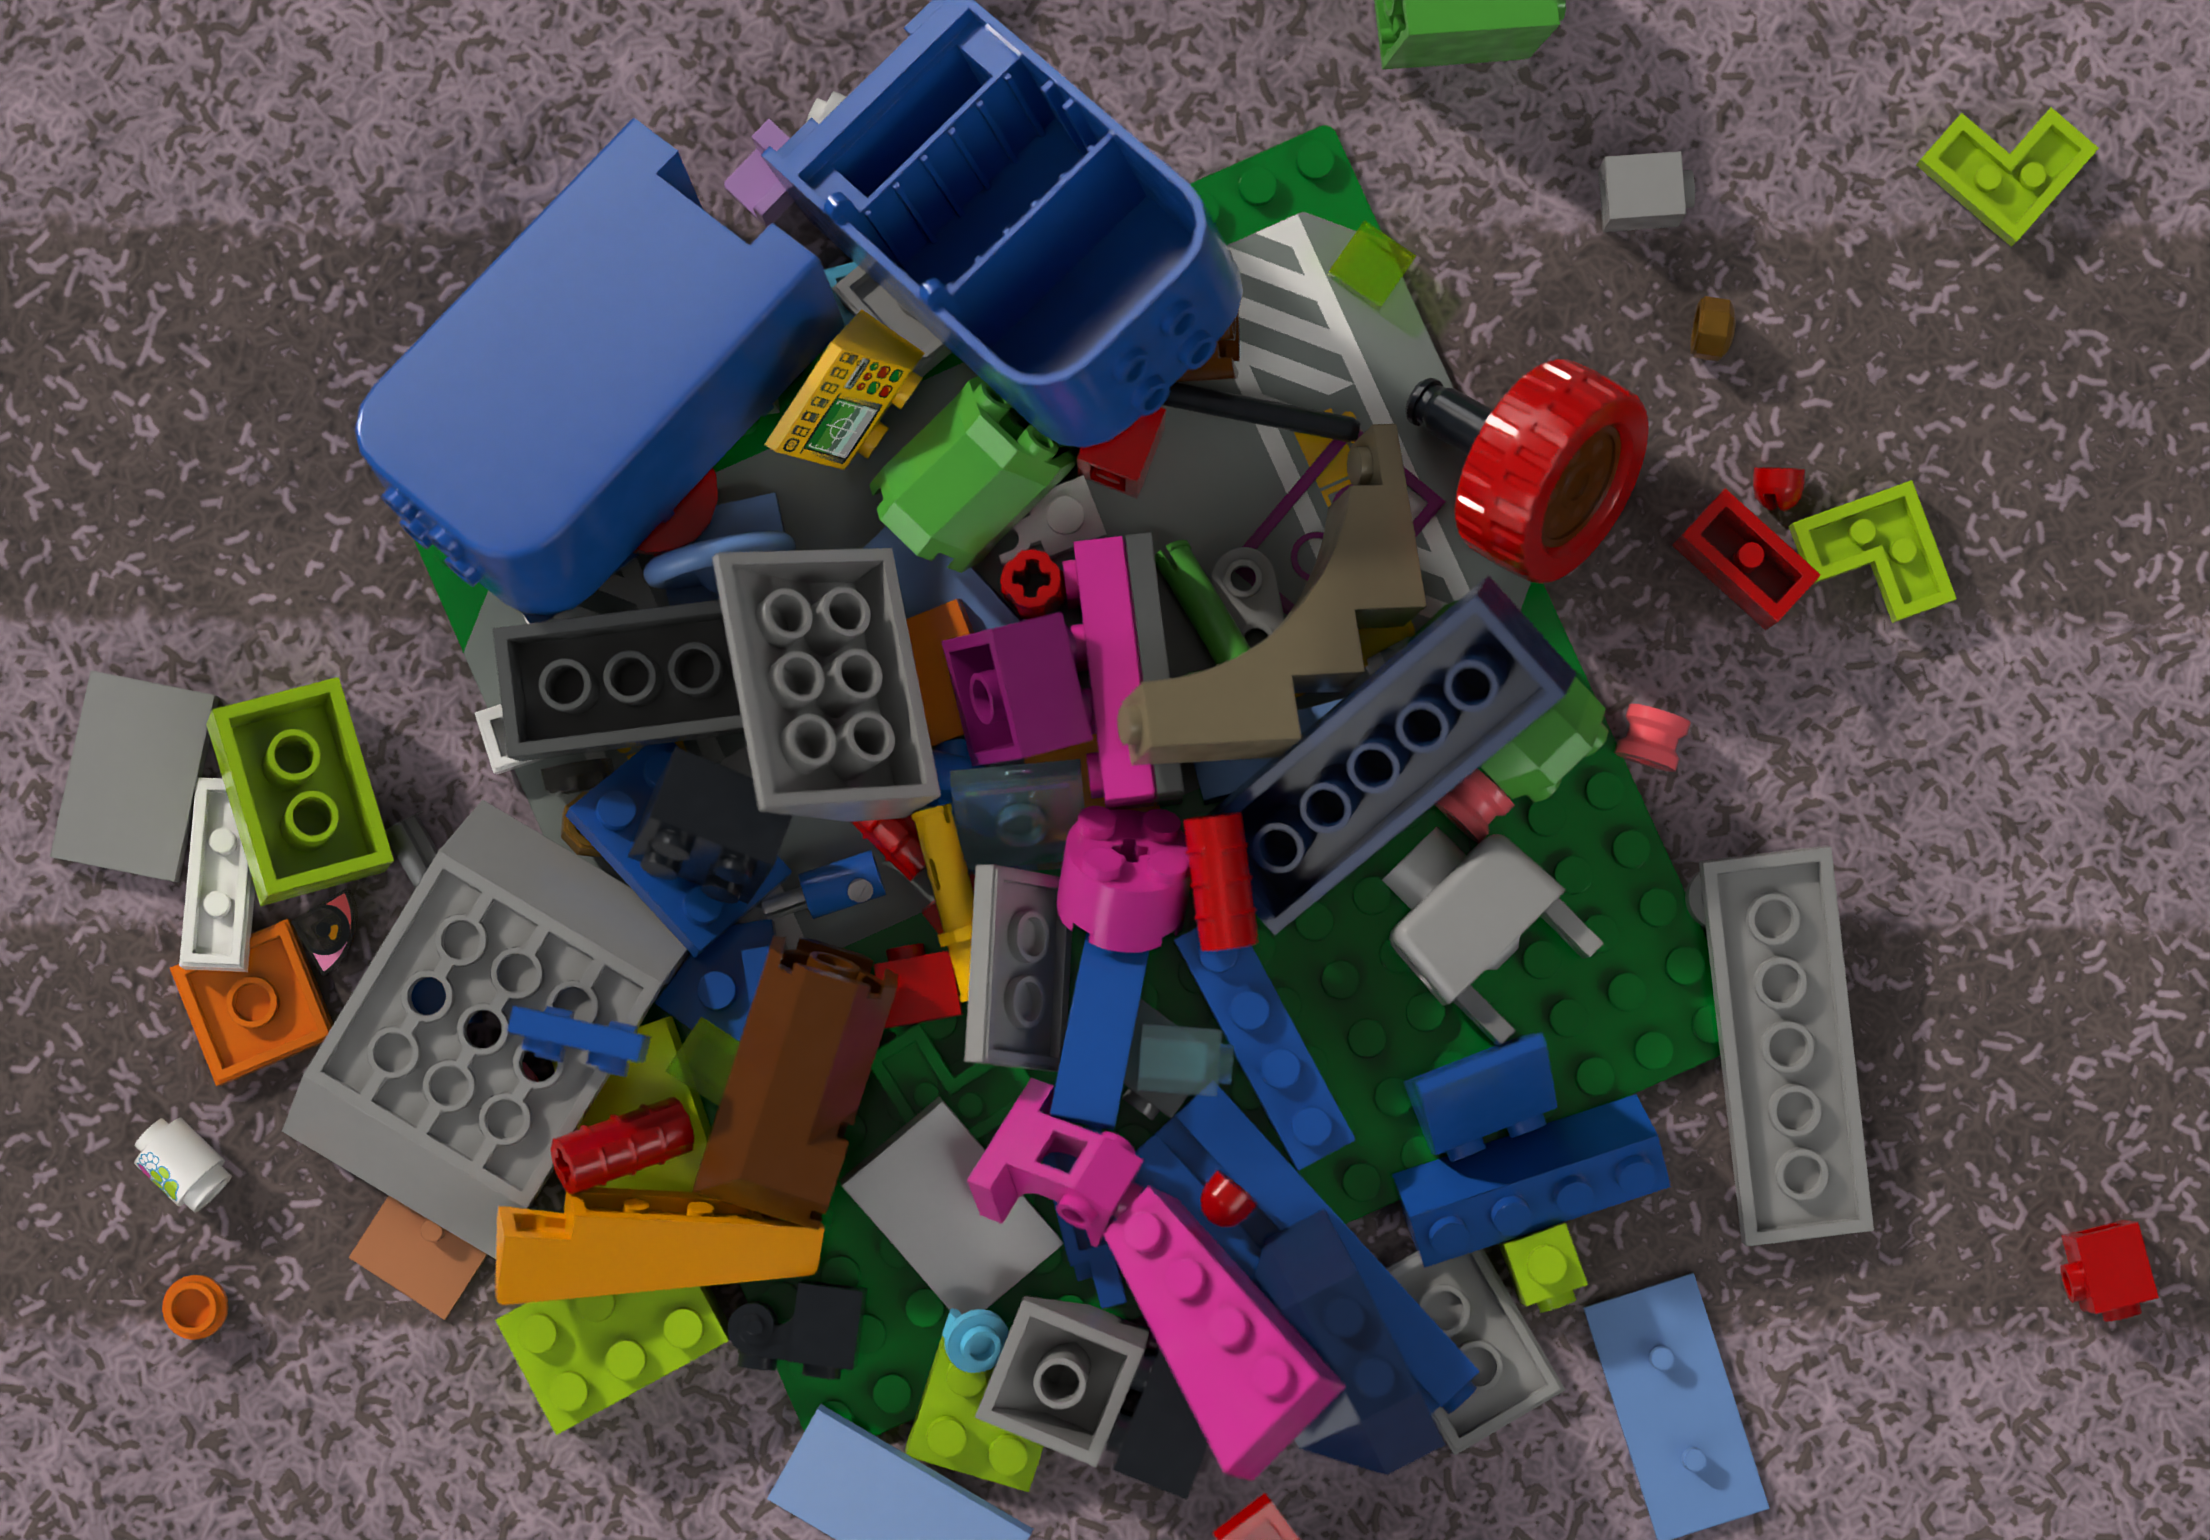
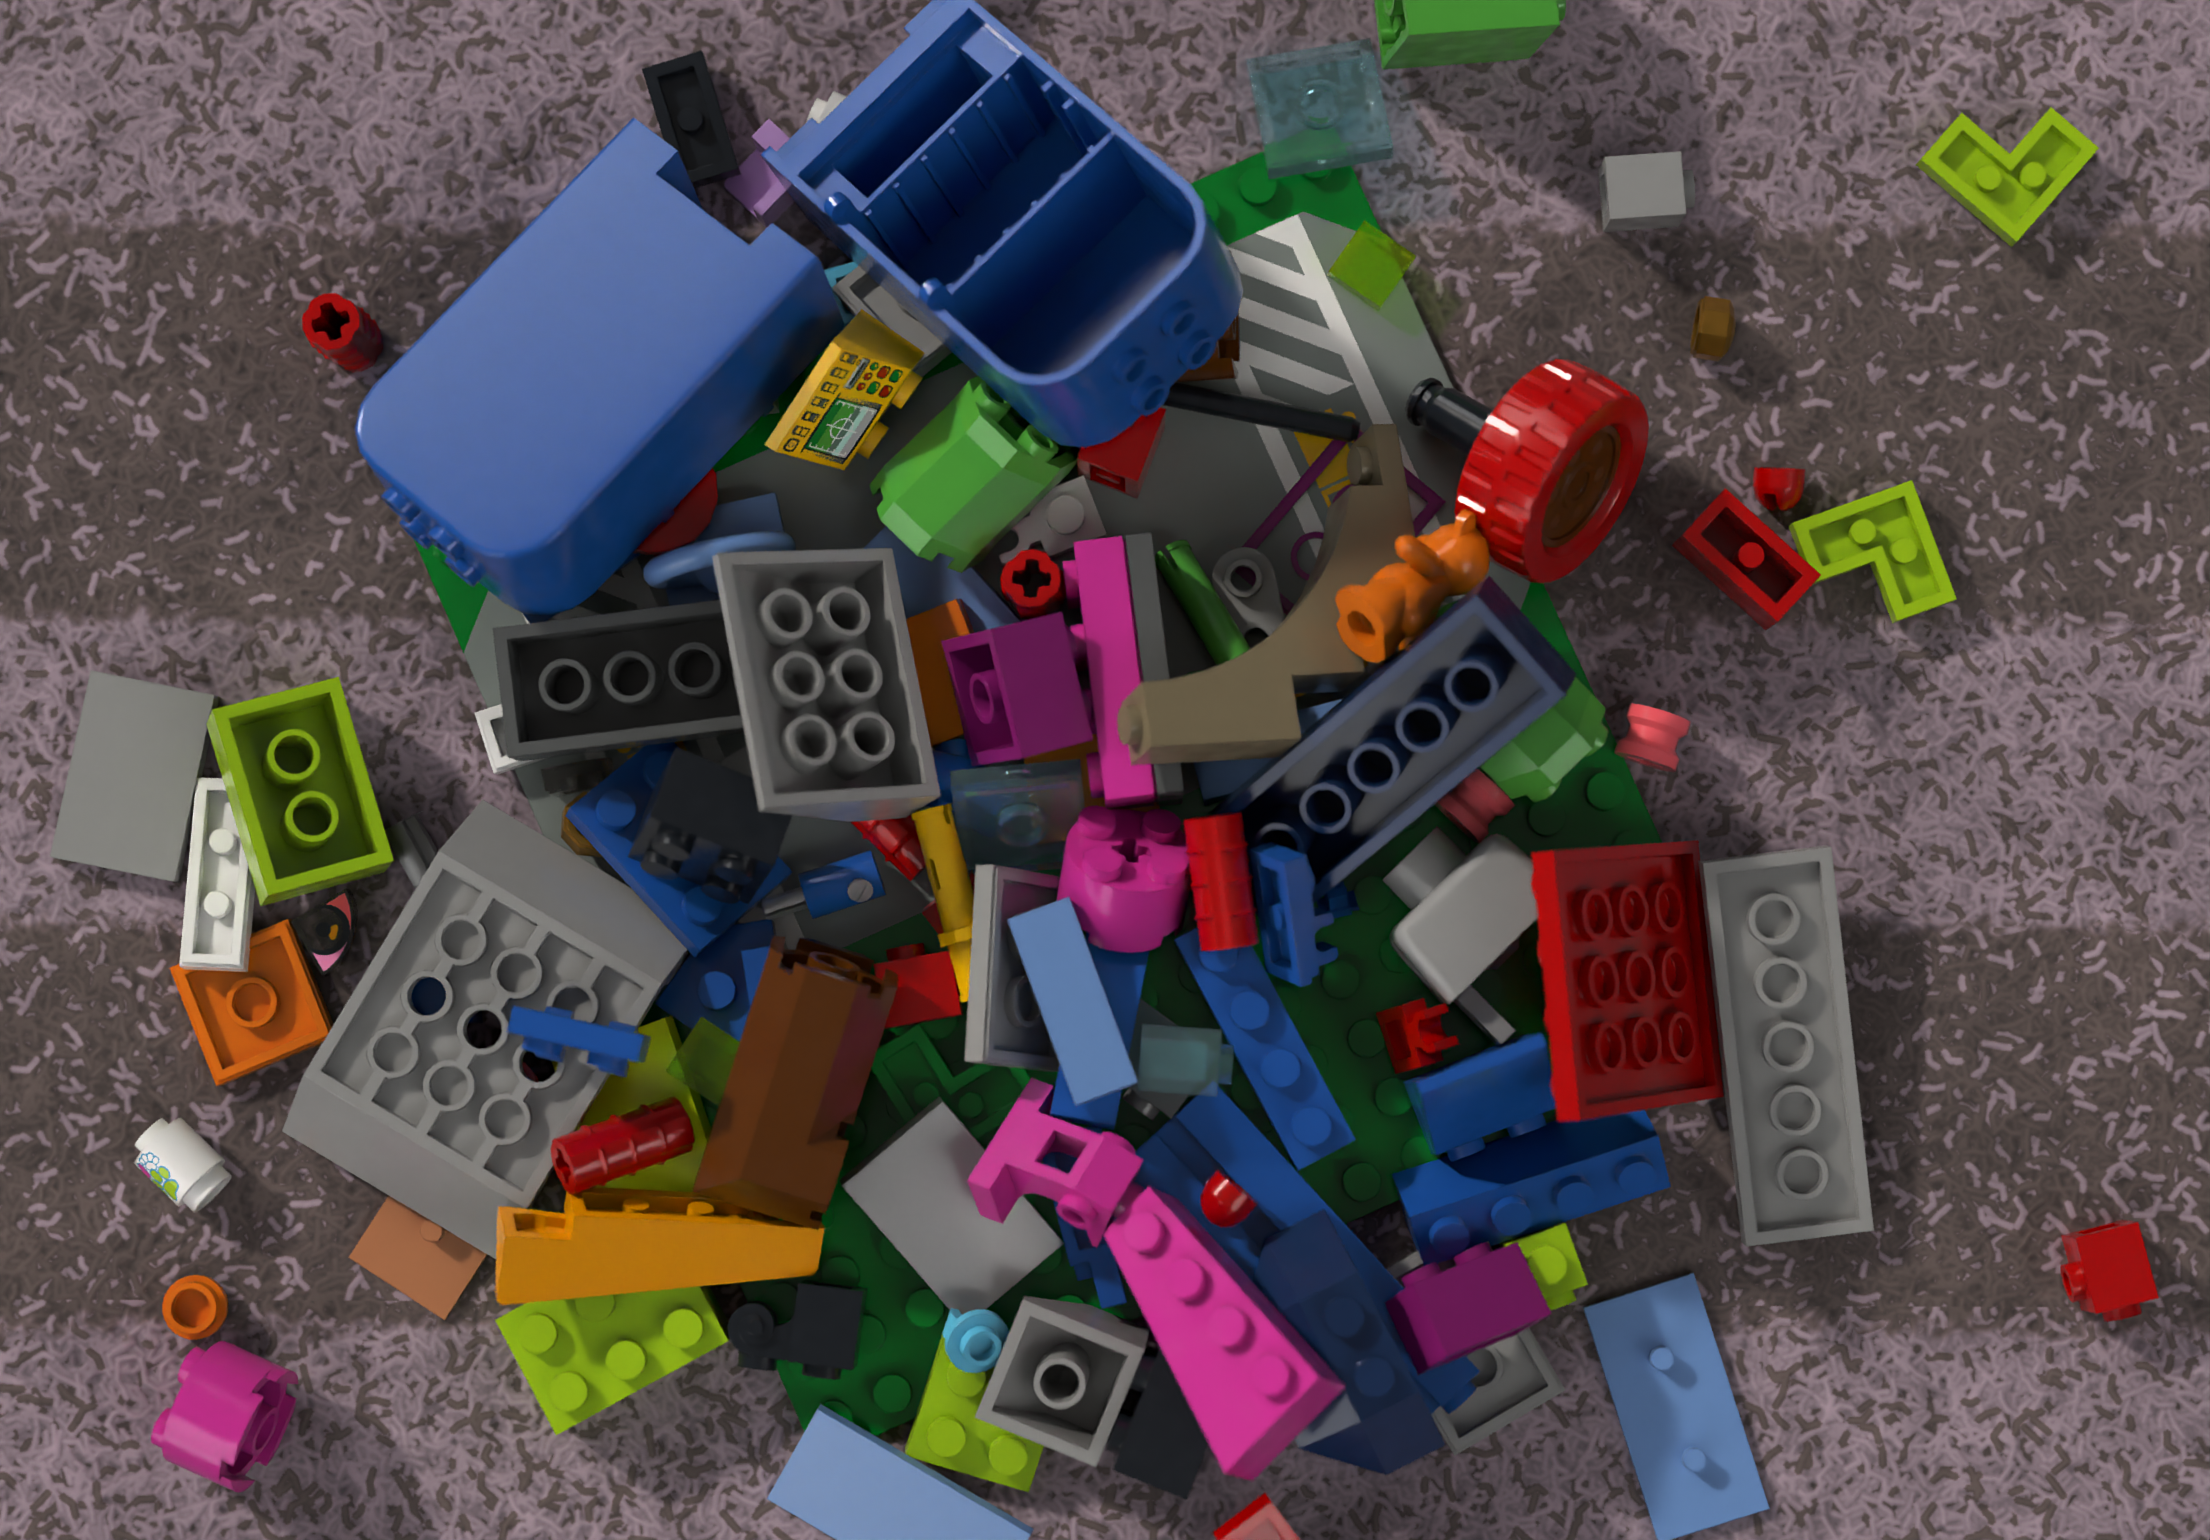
(226, 1414): none -> dark pink brick
(342, 332): none -> red axle
(692, 117): none -> black plate
(1072, 1001): none -> medium blue tile
(1287, 914): none -> blue plate
(1319, 108): none -> clear light blue tile
(1338, 901): none -> blue piece
(1407, 595): none -> orange piece
(1414, 1034): none -> red plate
(1466, 1306): none -> magenta brick
(1626, 978): none -> red plate

